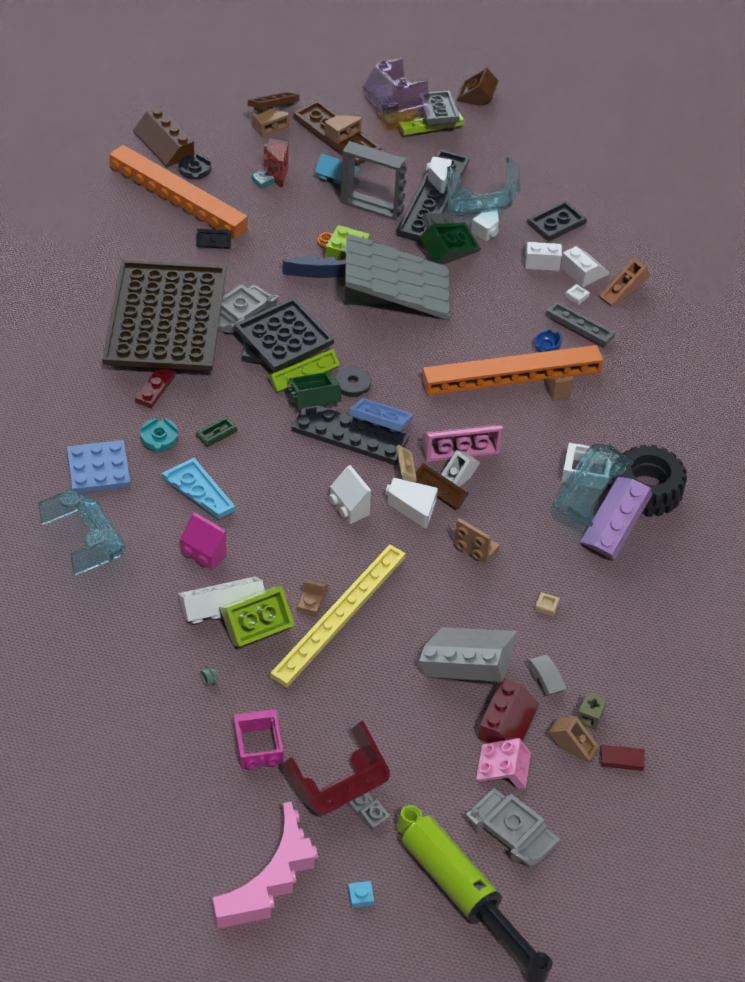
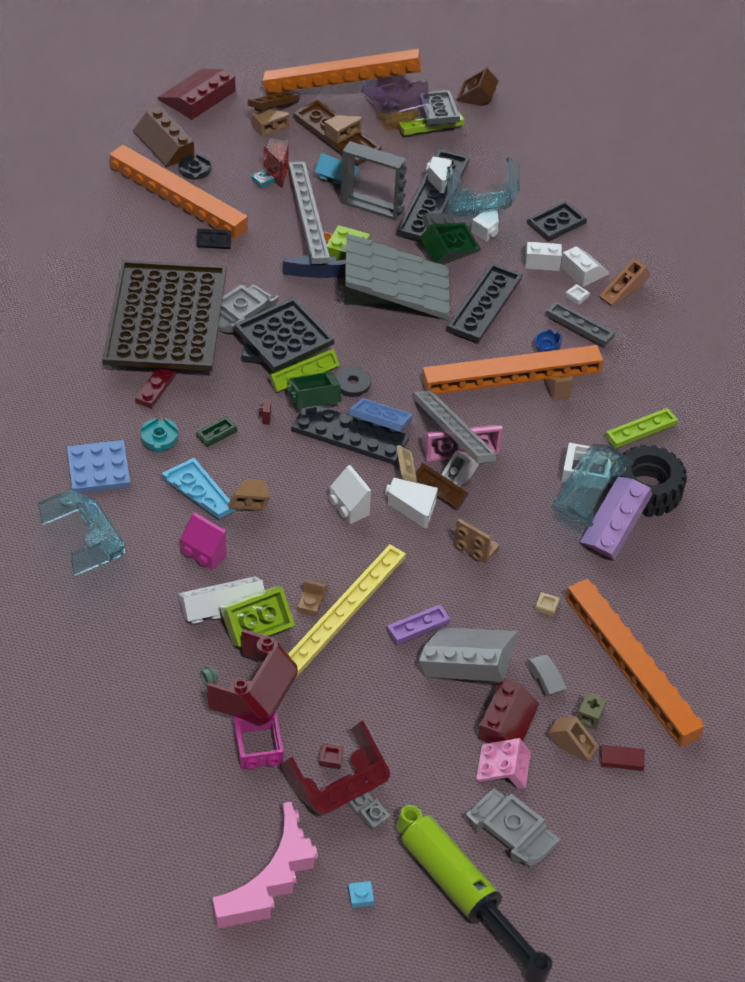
(200, 92): none -> dark red slope
(250, 495): none -> medium nougat slope
(261, 697): none -> dark red windscreen
(265, 411): none -> dark red plate
(309, 213): none -> light grey plate
(331, 755): none -> dark red plate
(342, 71): none -> orange brick
(418, 624): none -> medium lavender plate
(455, 427): none -> light grey plate
(484, 302): none -> black plate
(635, 663): none -> orange brick
(641, 428): none -> lime plate

